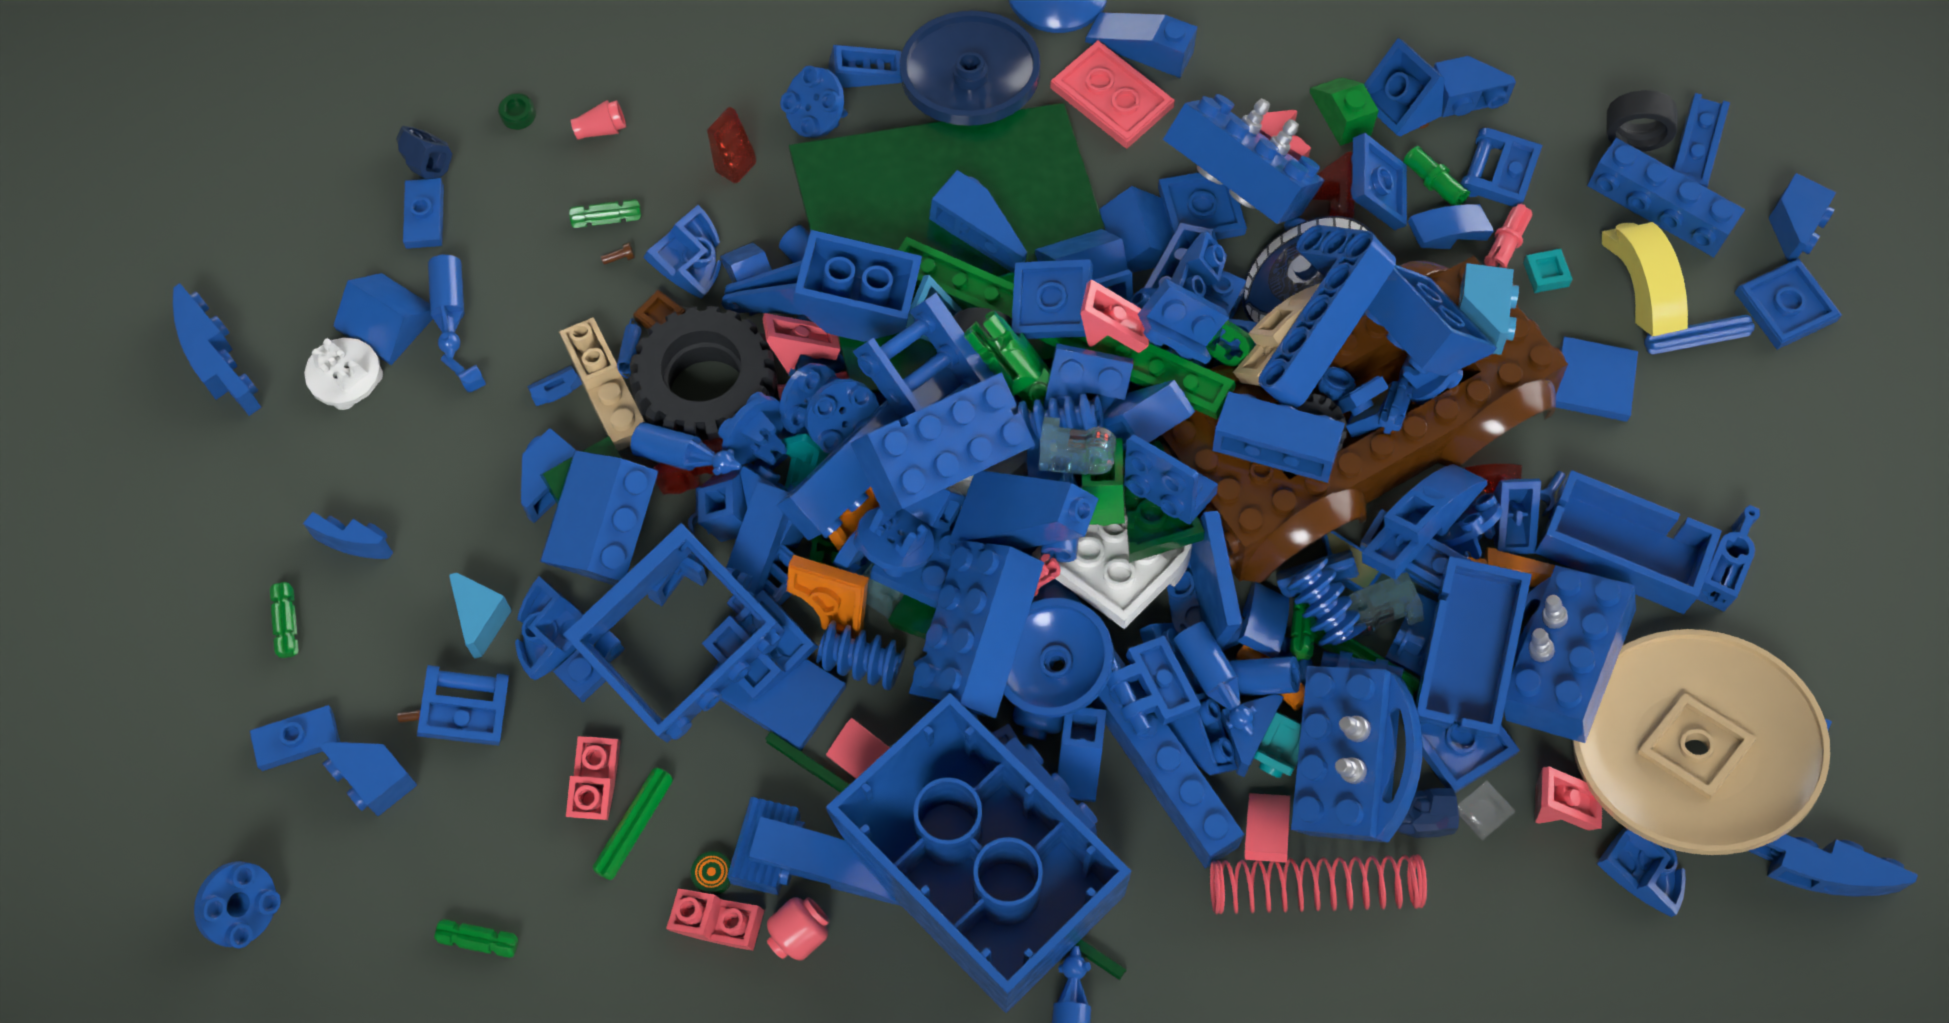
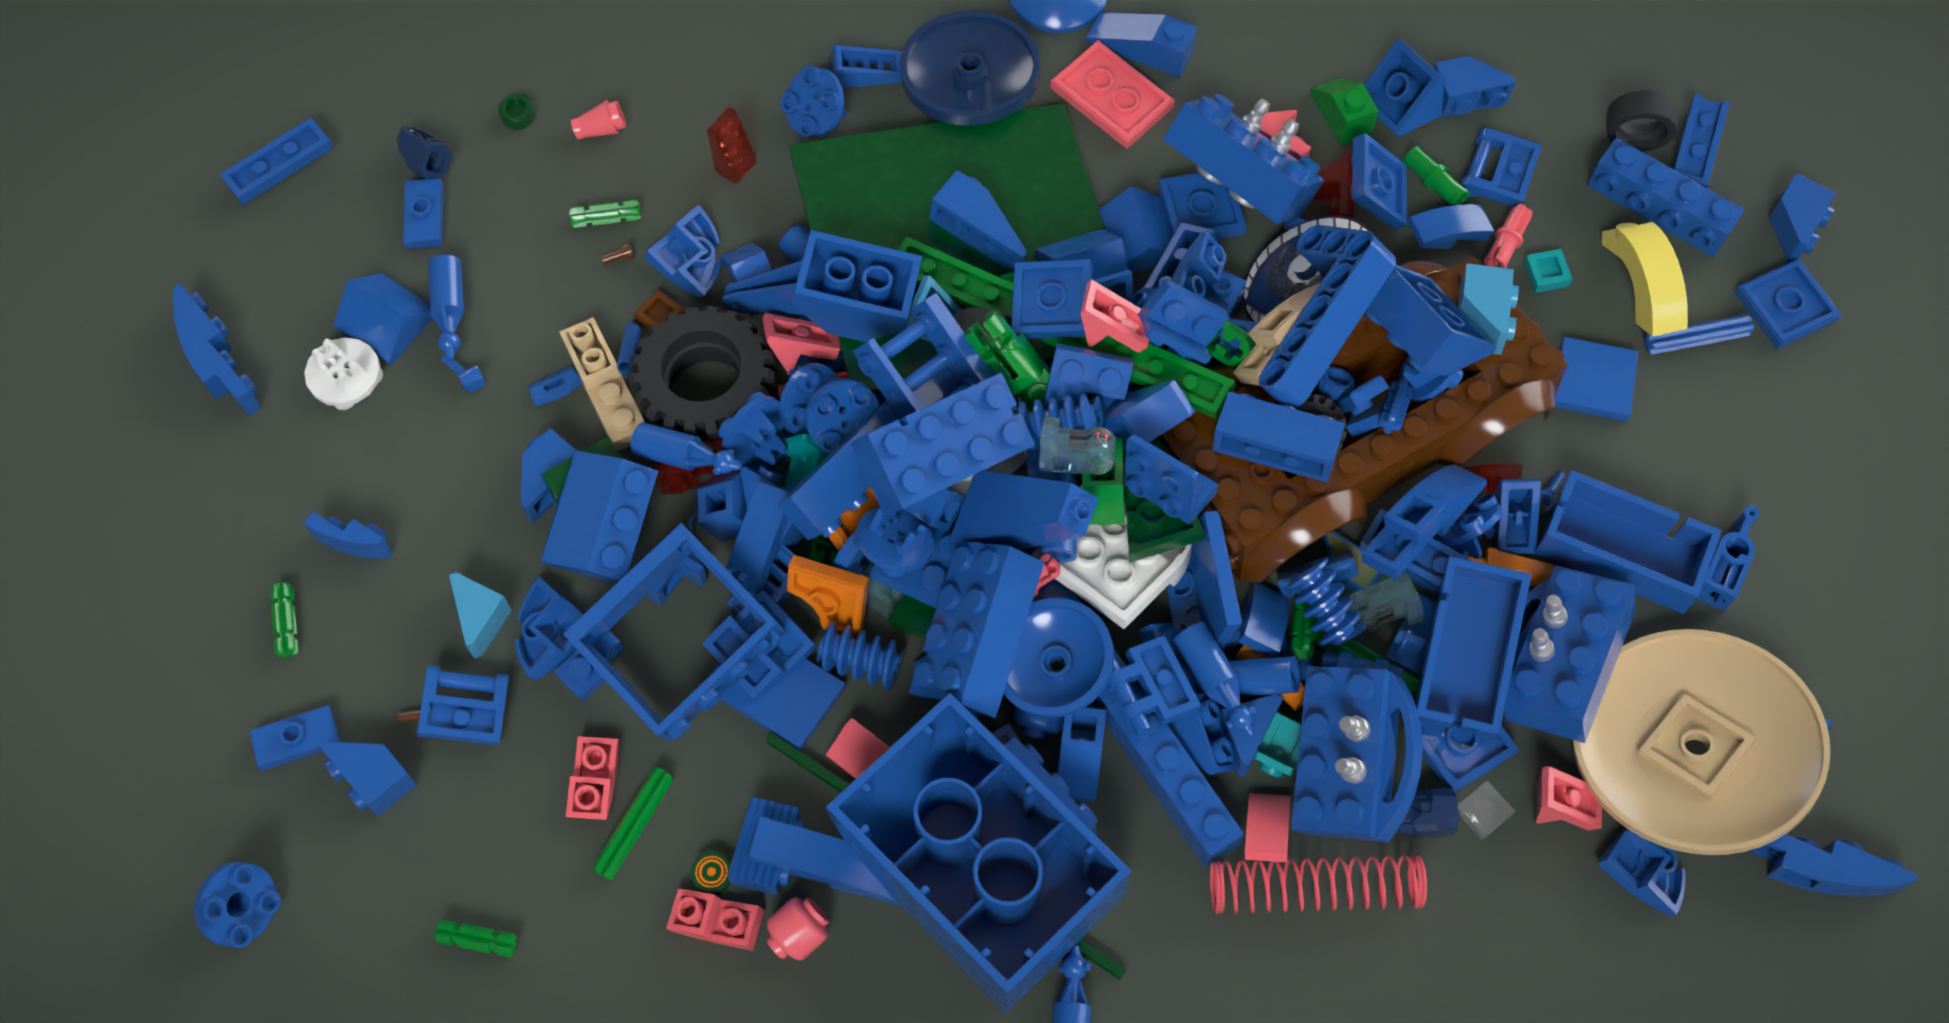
(276, 161): none -> blue plate

